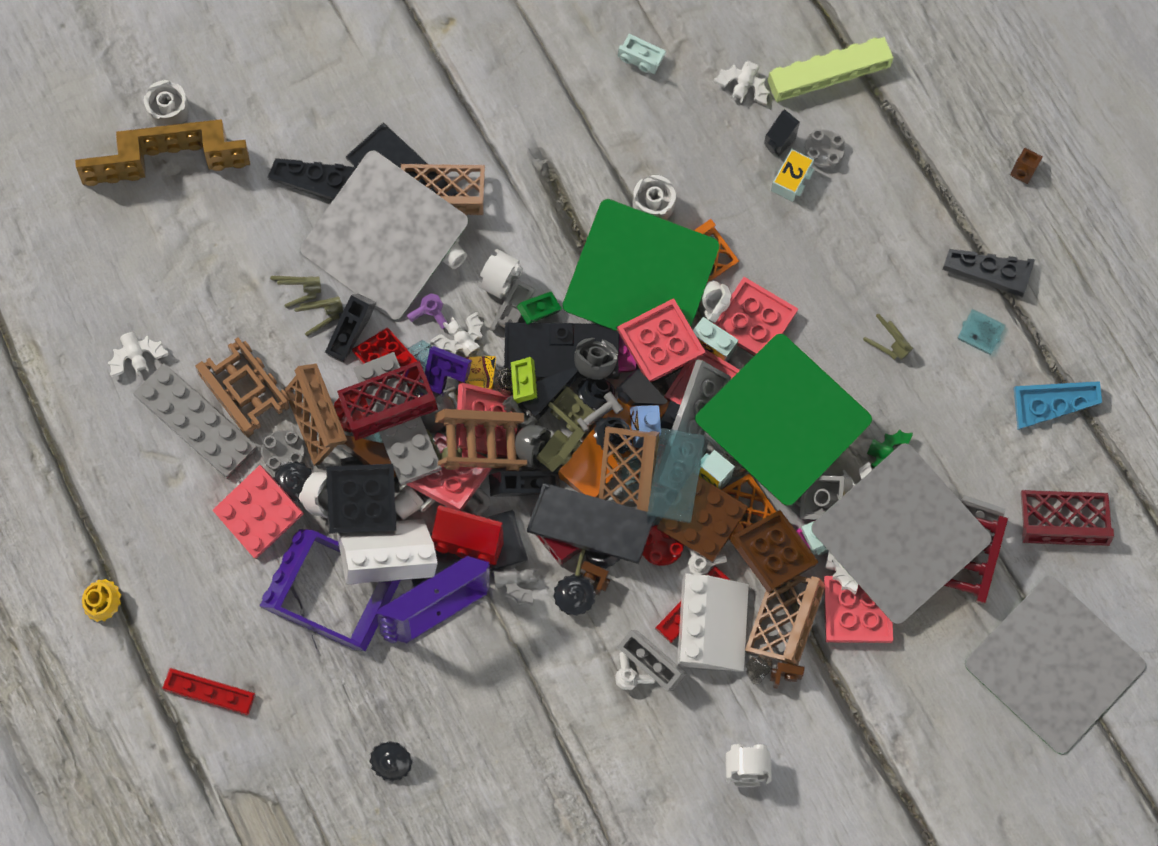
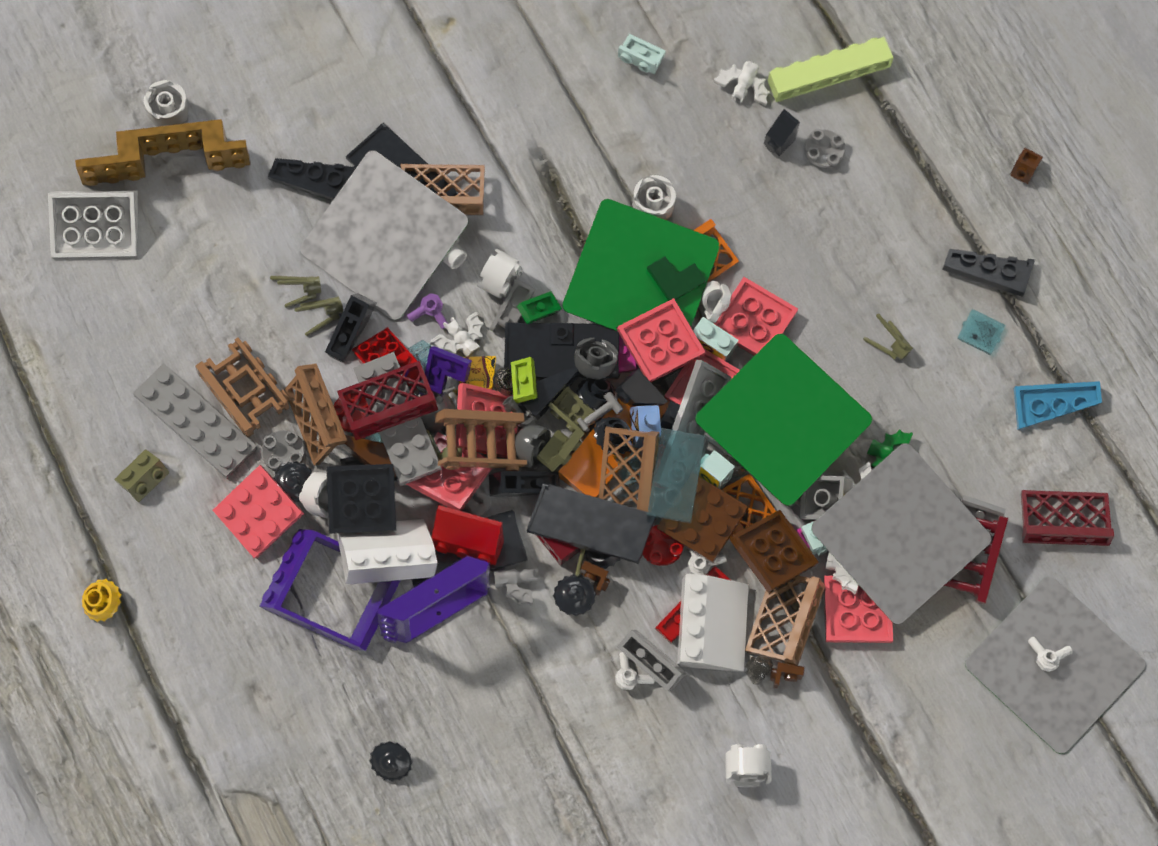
(93, 223): none -> white slope
(133, 350): white animal -> none
(142, 475): none -> olive bracket
(209, 691): red tile -> none
(409, 502): white piece -> none
(675, 284): none -> dark green tile
(792, 175): brick -> none
(1048, 659): none -> white piece

